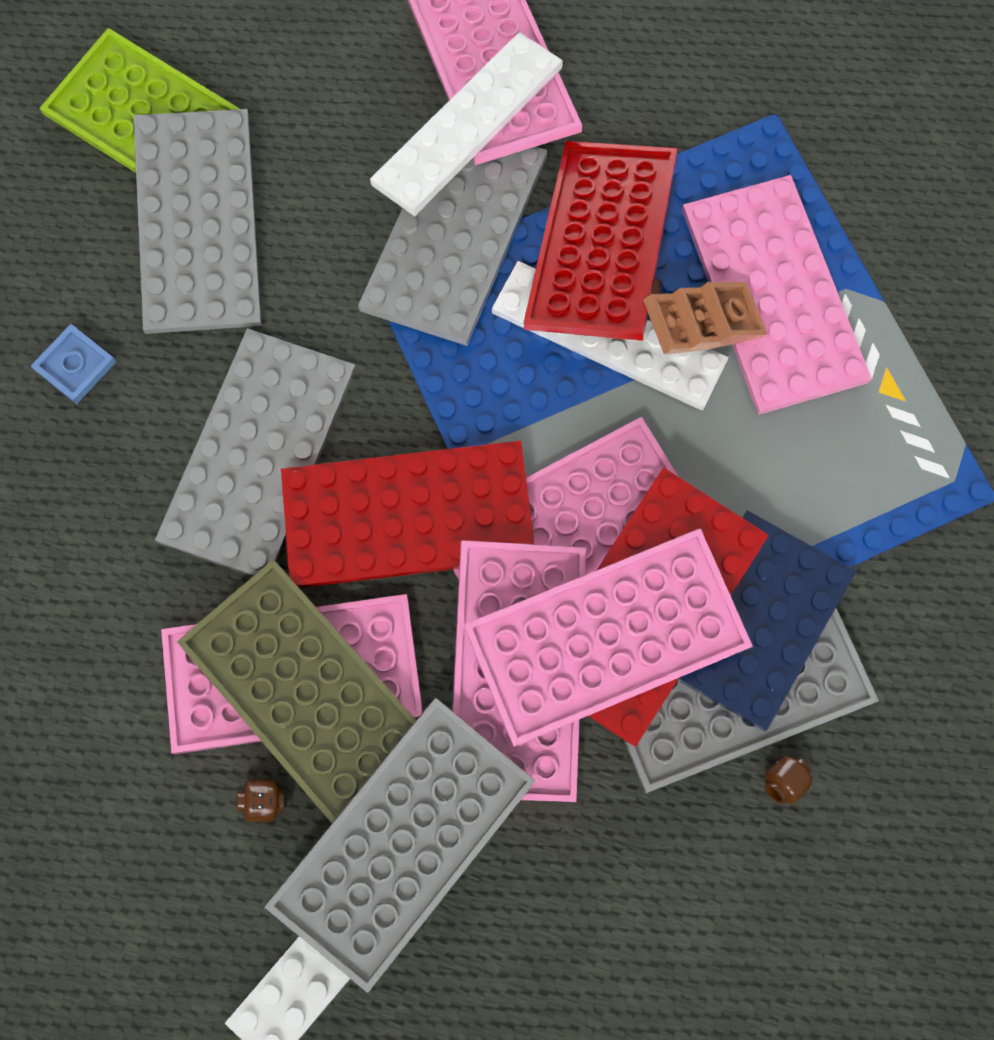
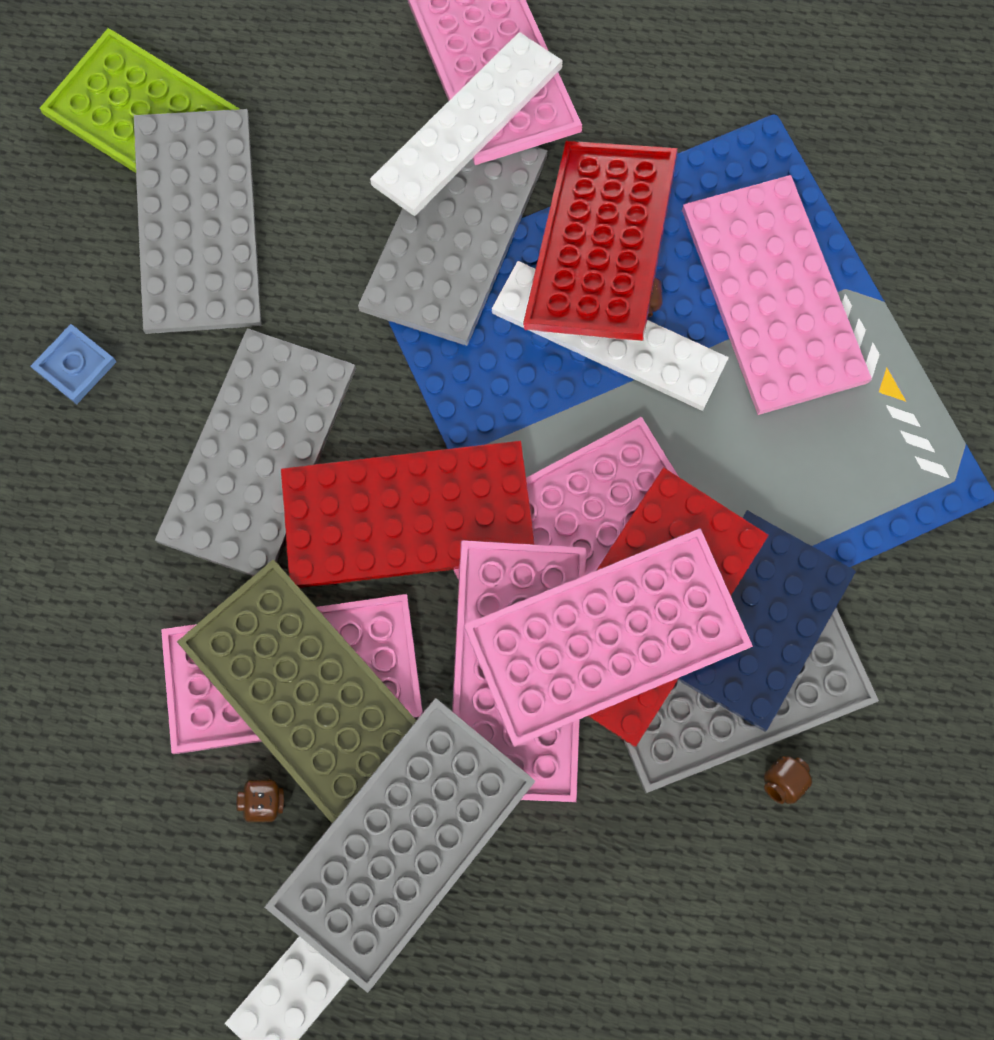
(704, 317): nougat slope -> none

